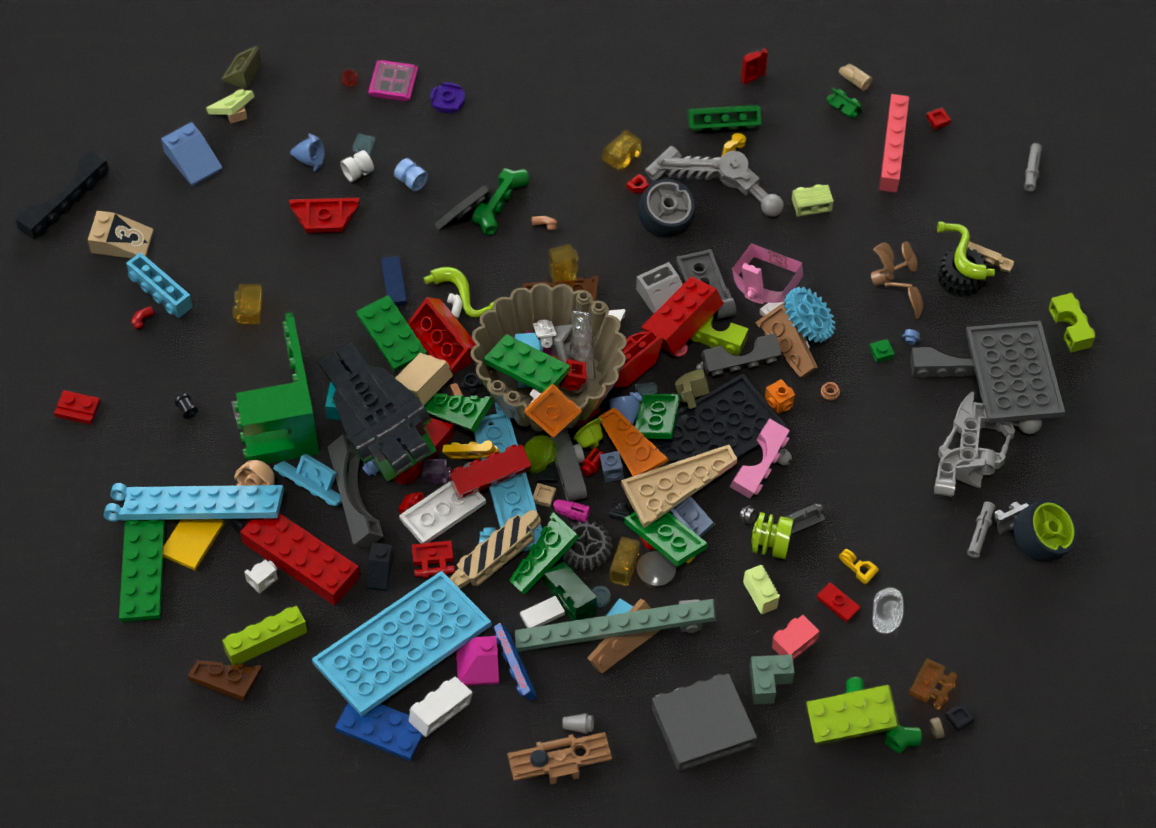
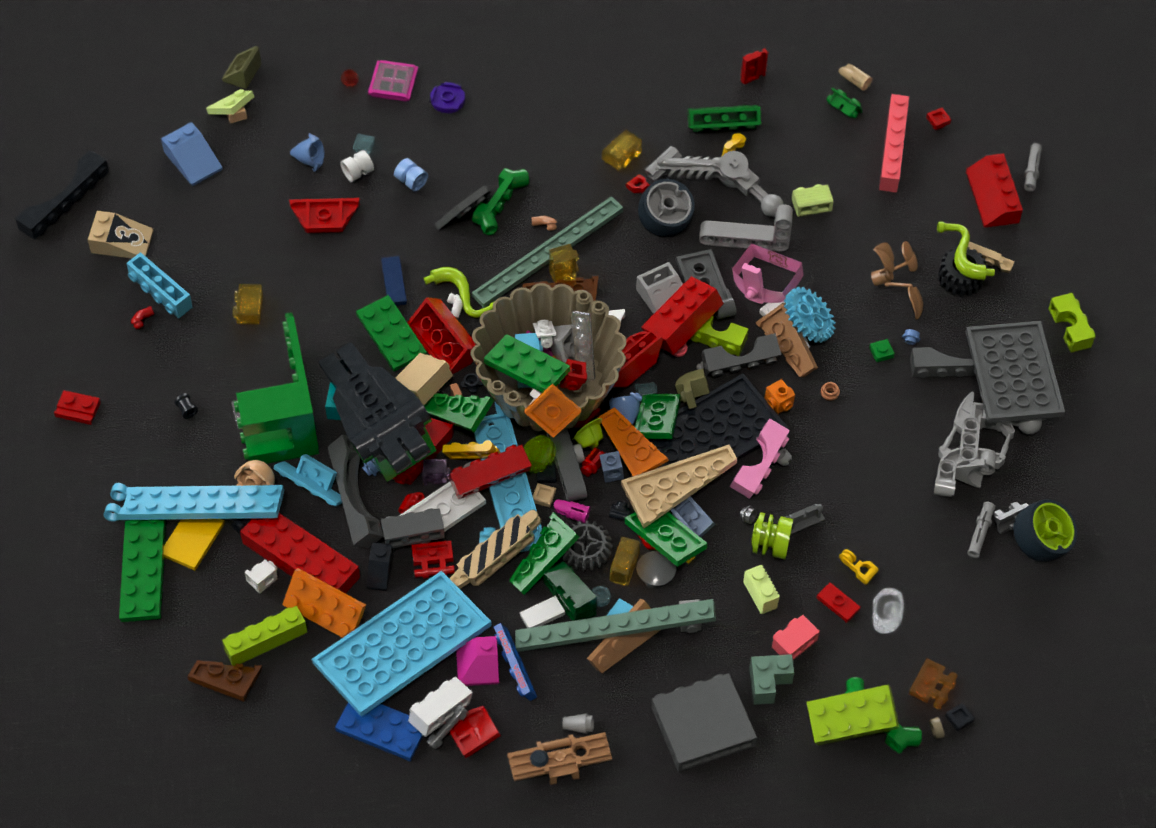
(323, 604): none -> orange plate
(413, 528): none -> dark grey brick
(459, 713): none -> dark grey bar
(474, 731): none -> red plate
(540, 256): none -> sand green plate
(742, 235): none -> light grey beam
(994, 191): none -> red slope

